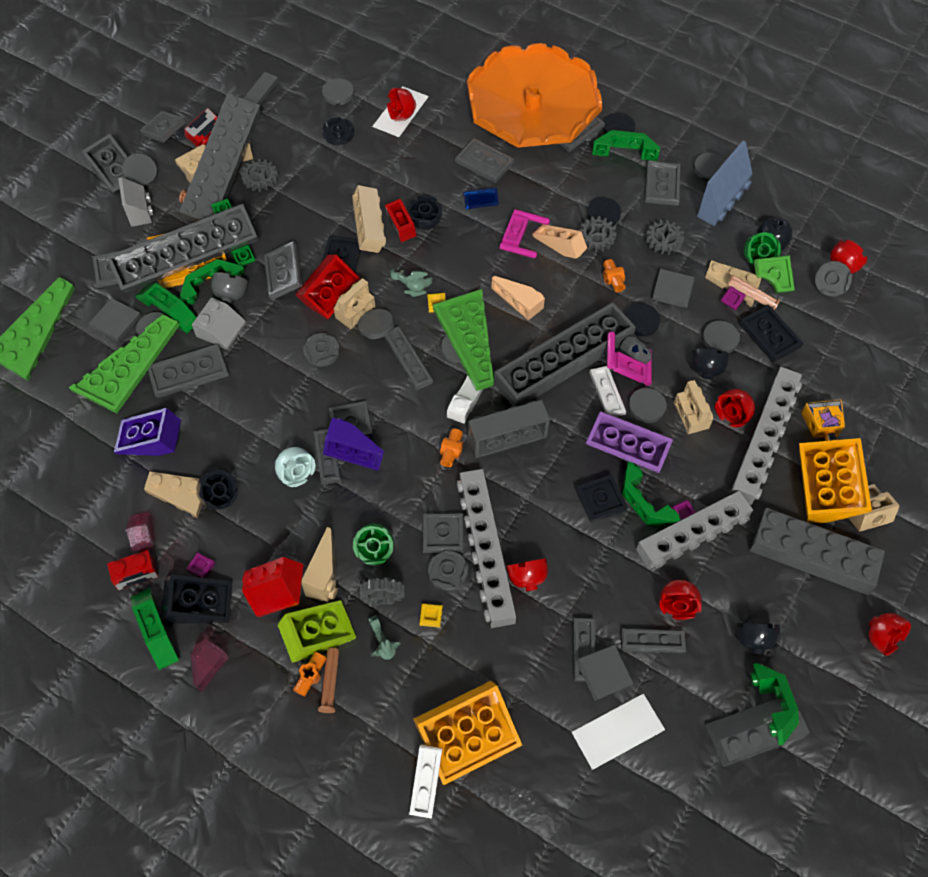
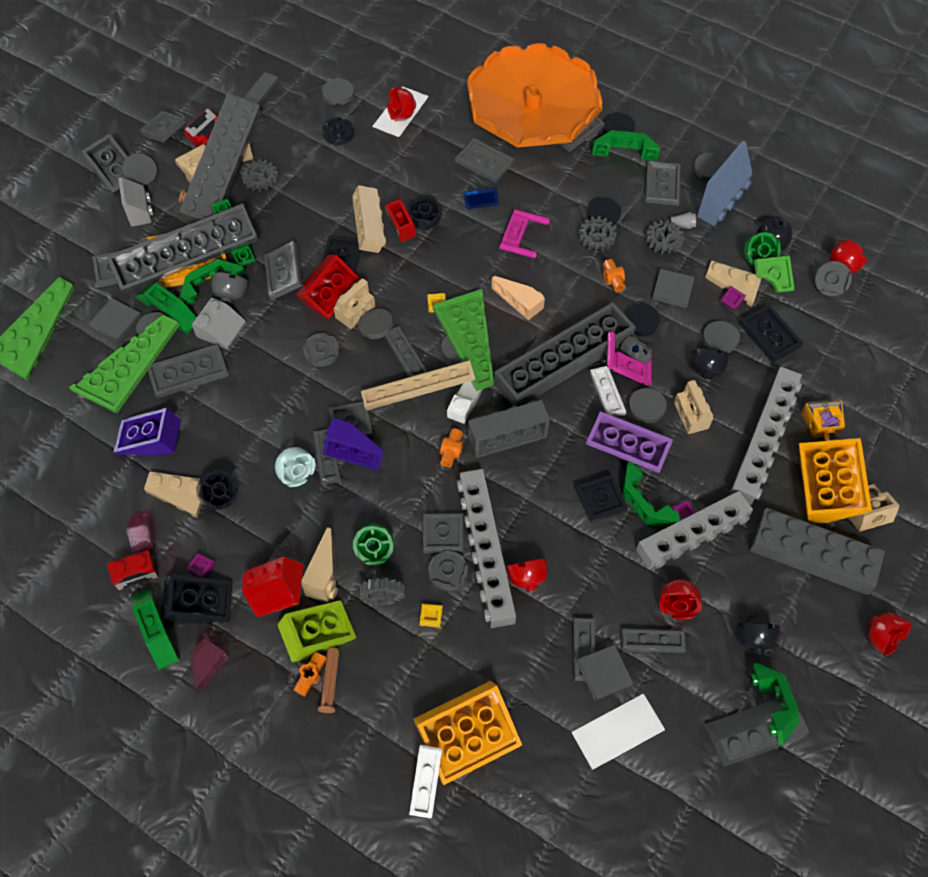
(386, 648): sand green piece -> none
(414, 282): sand green piece -> none
(417, 385): none -> tan plate
(563, 240): light nougat slope -> none
(685, 220): none -> light grey cone
(735, 407): red cylinder -> none
(753, 292): axle -> none

